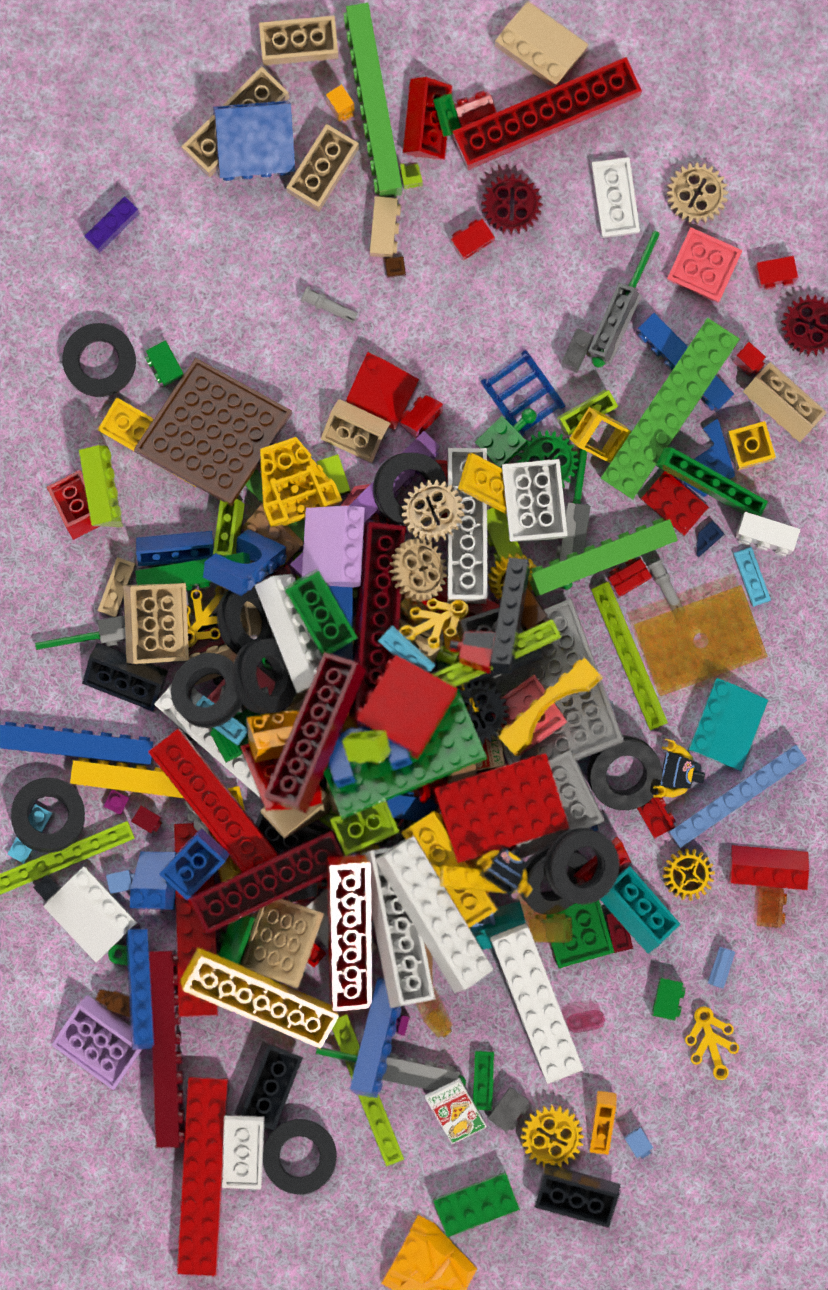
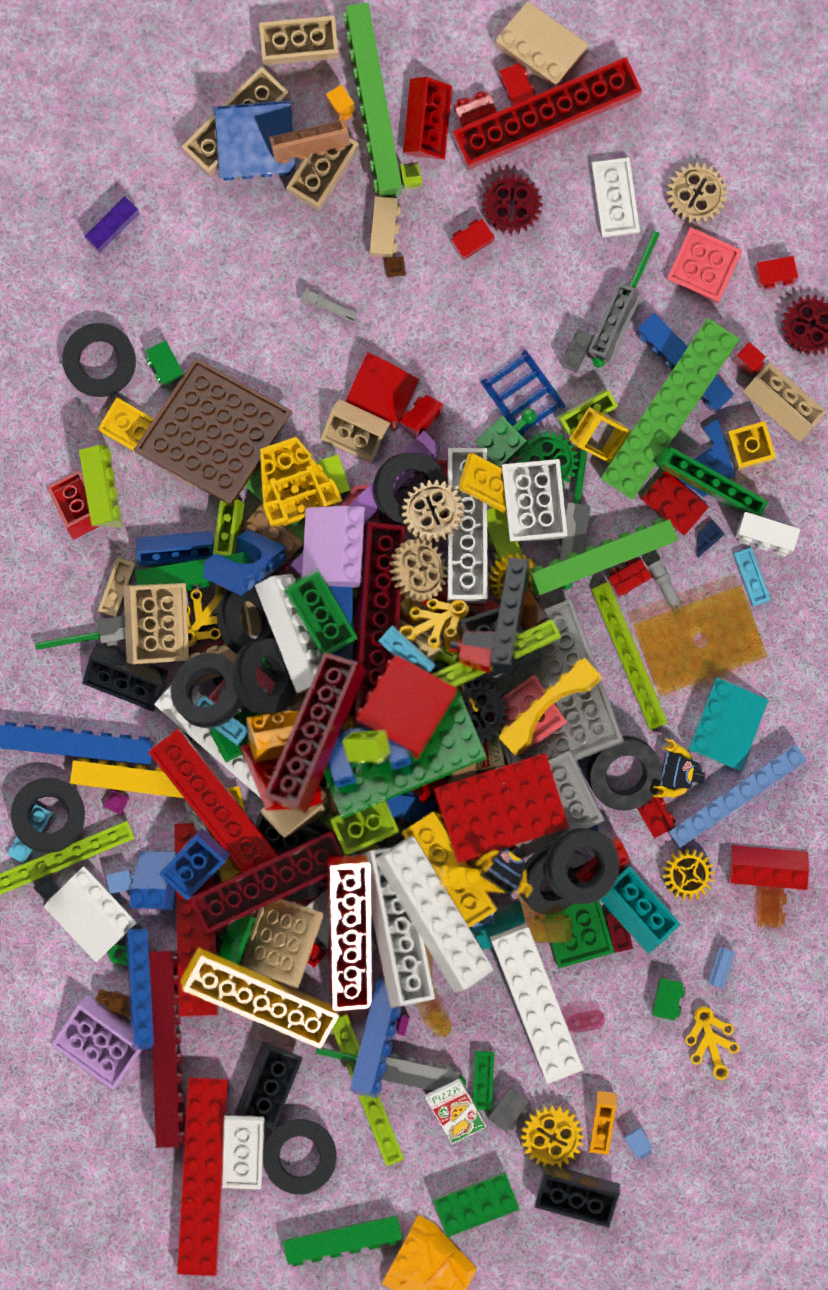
(147, 820): dark red brick -> none
(309, 141): none -> nougat slope
(342, 1239): none -> green brick
(447, 114): green plate -> none
(516, 83): none -> red brick

